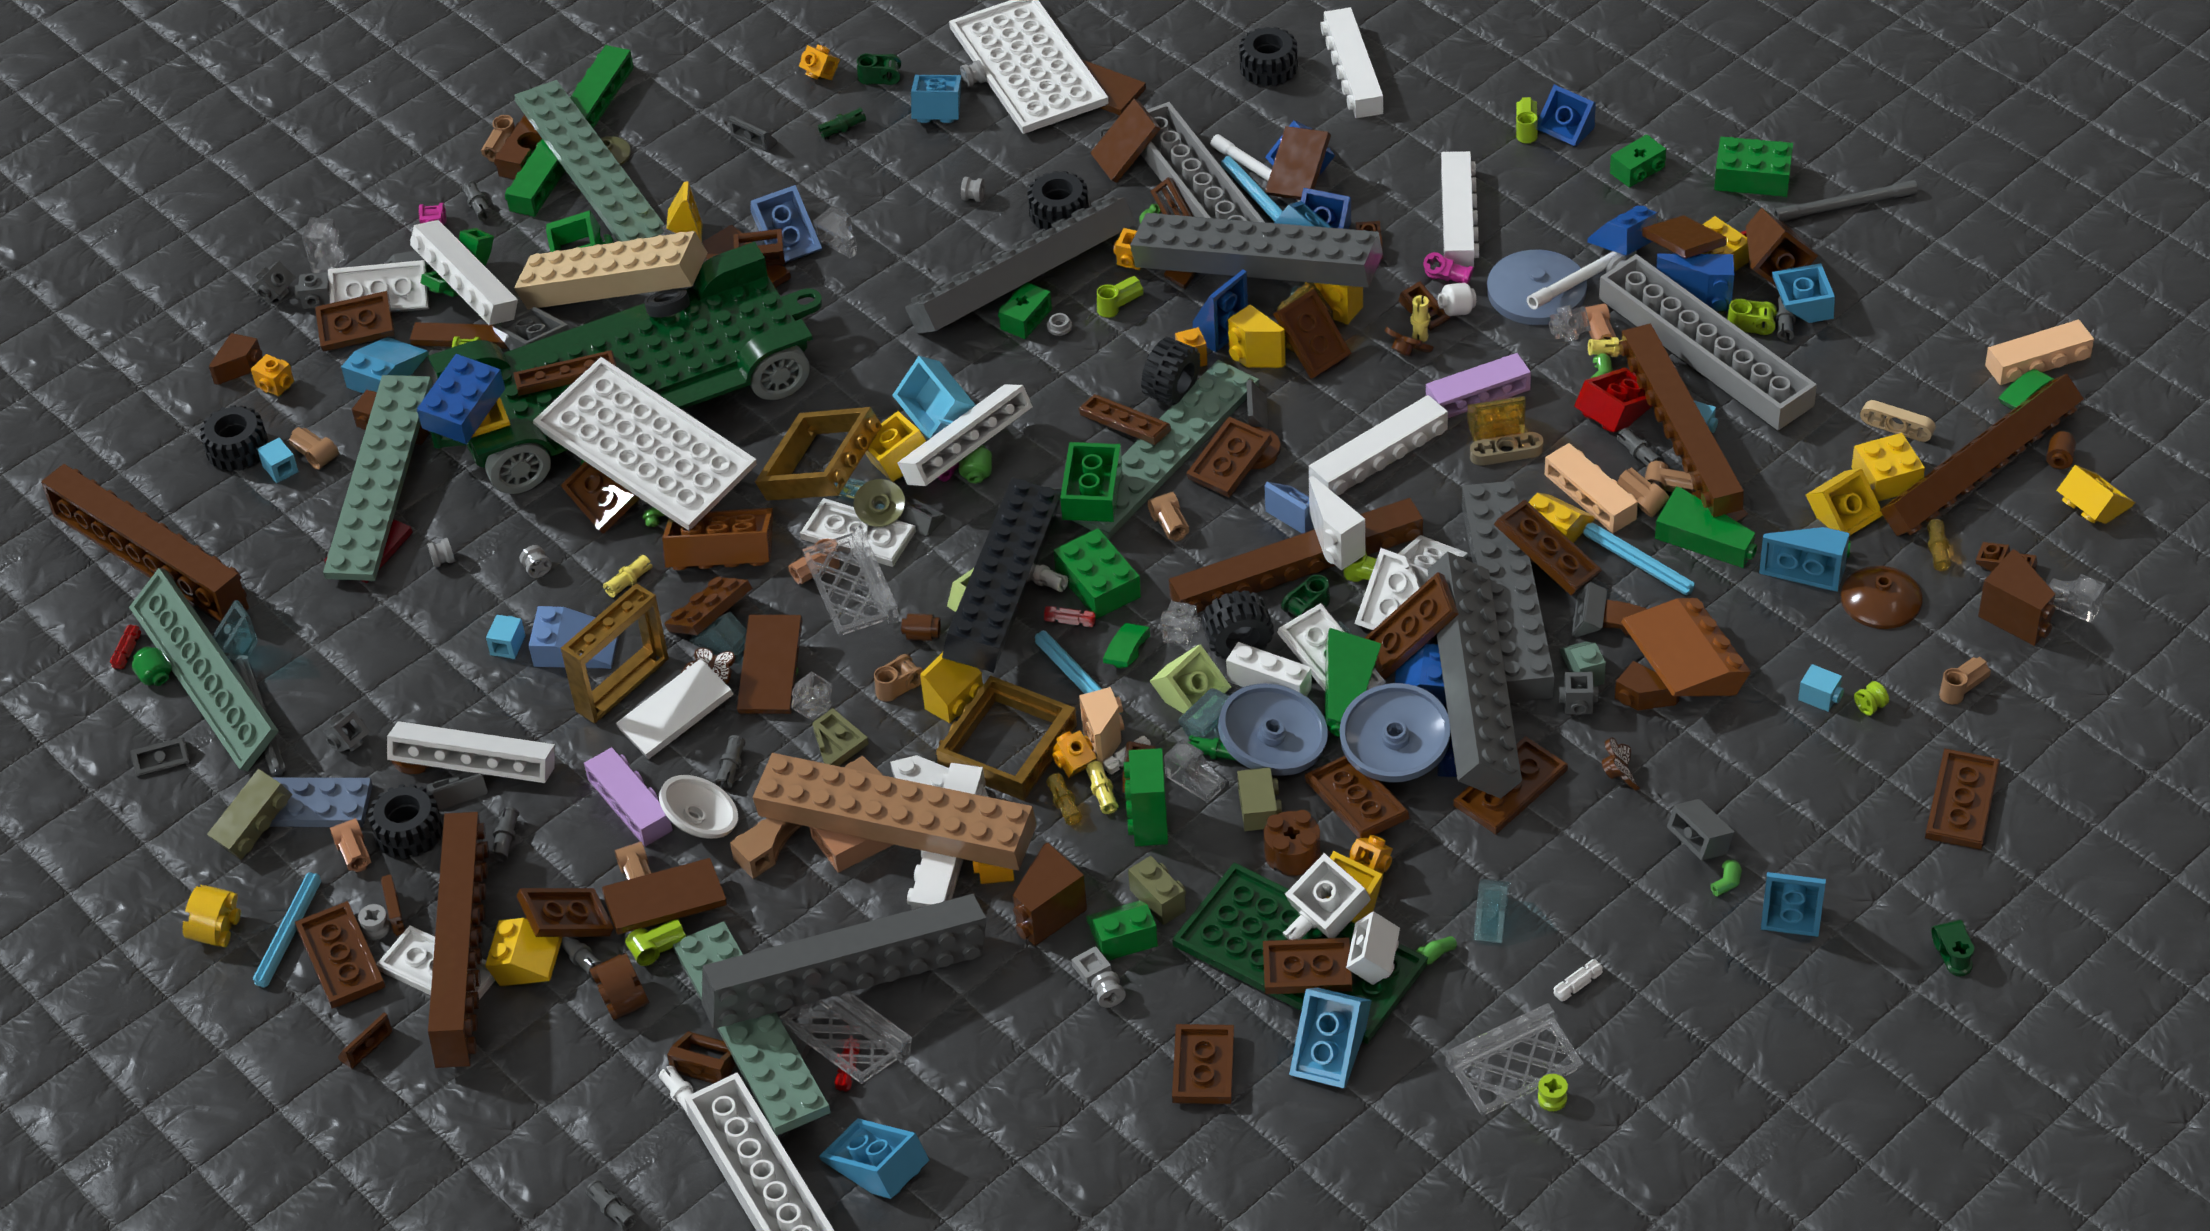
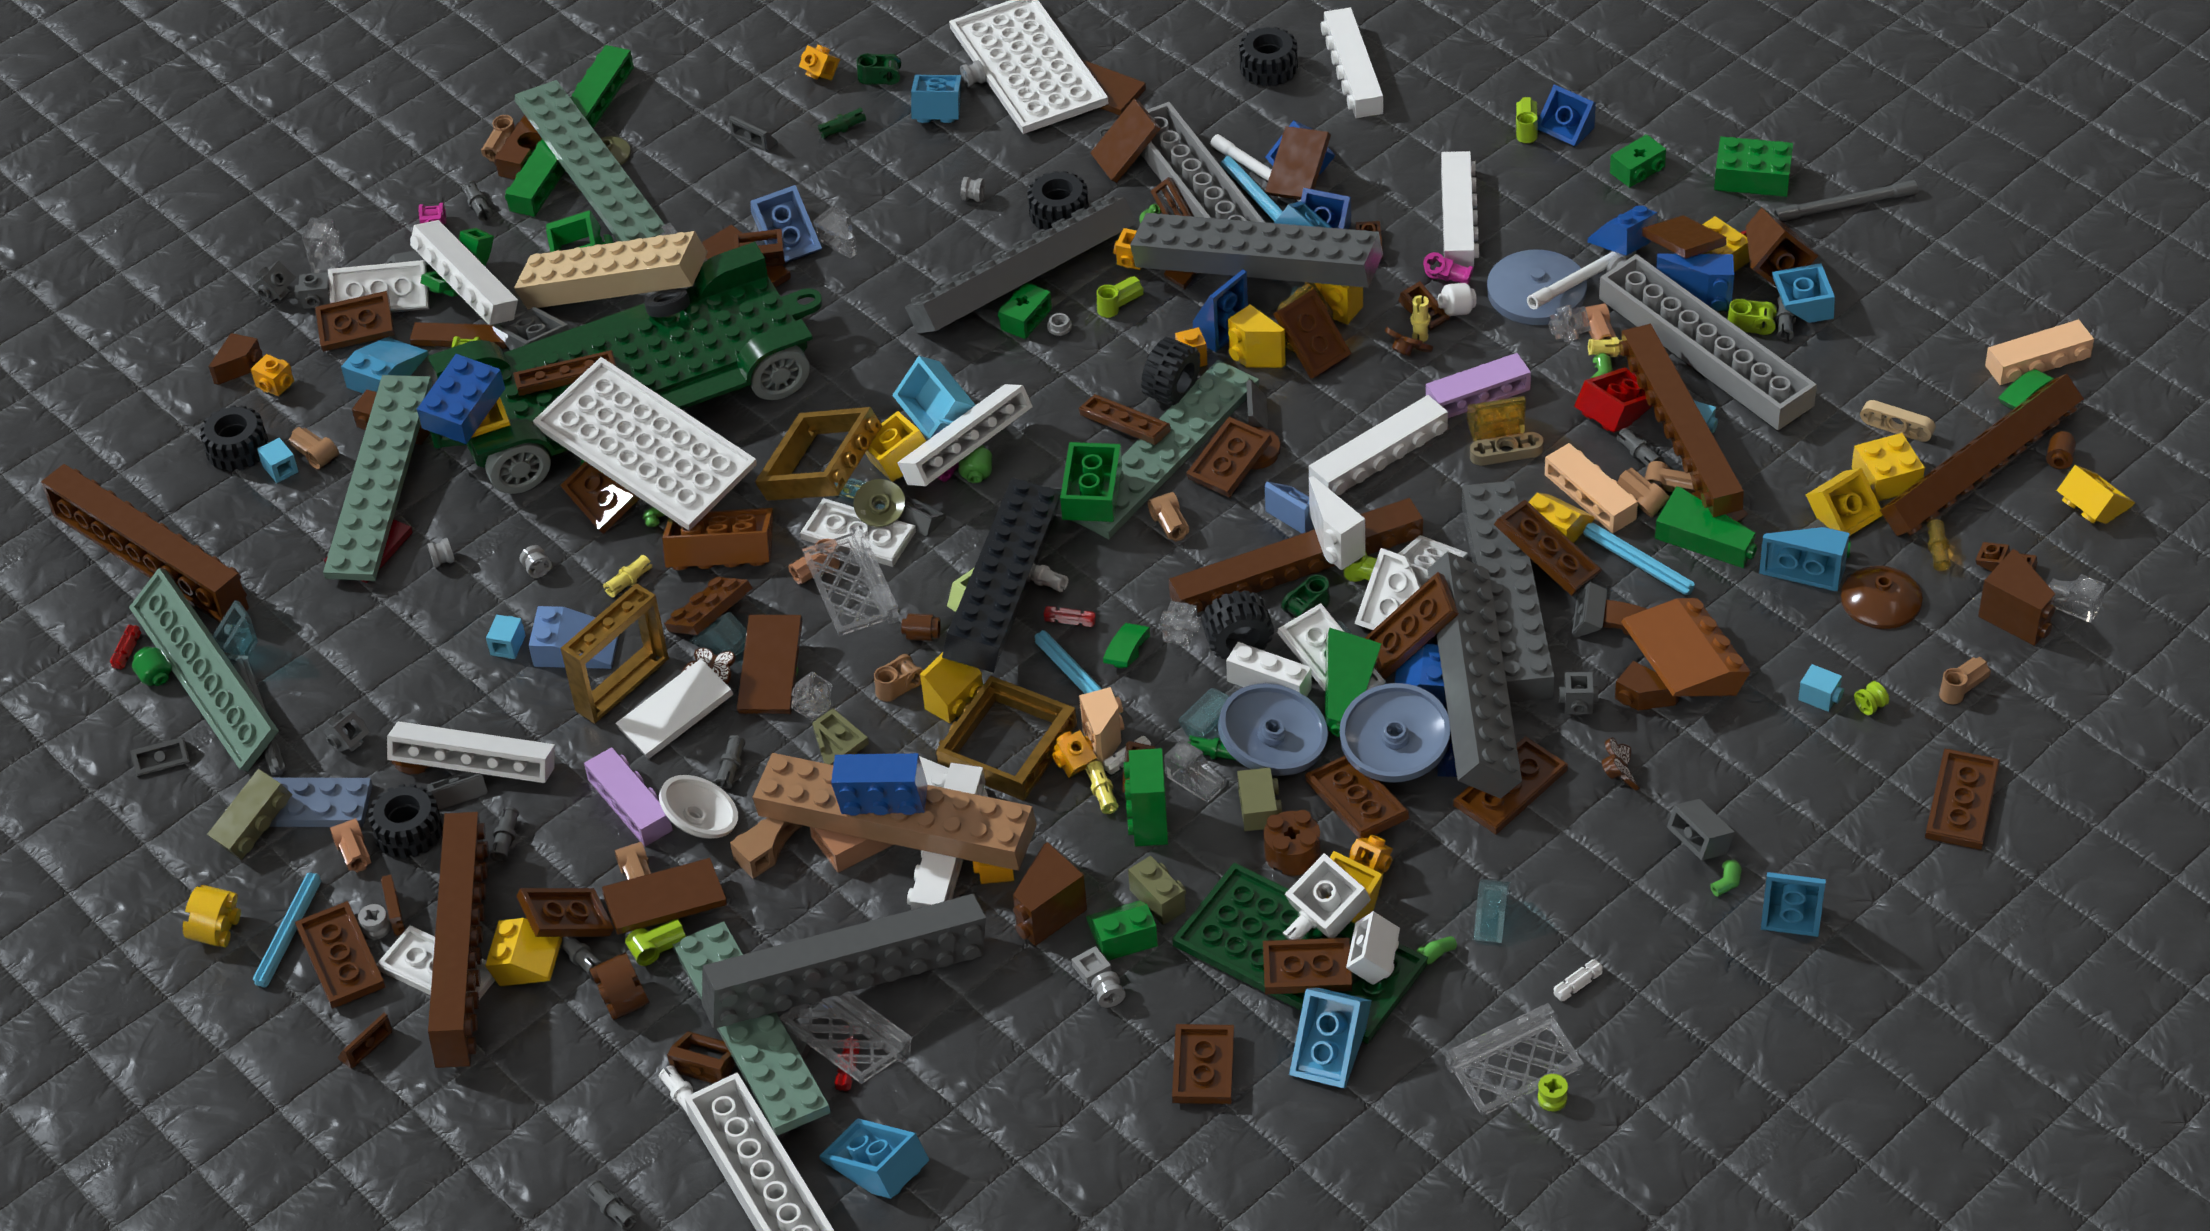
(683, 213): yellow slope -> none
(879, 783): none -> blue brick
(1064, 799): clear yellow pin -> none
(1097, 573): green brick -> none
(1188, 679): yellowish green slope -> none
(1585, 658): sand green slope -> none
(1954, 946): dark green piece -> none

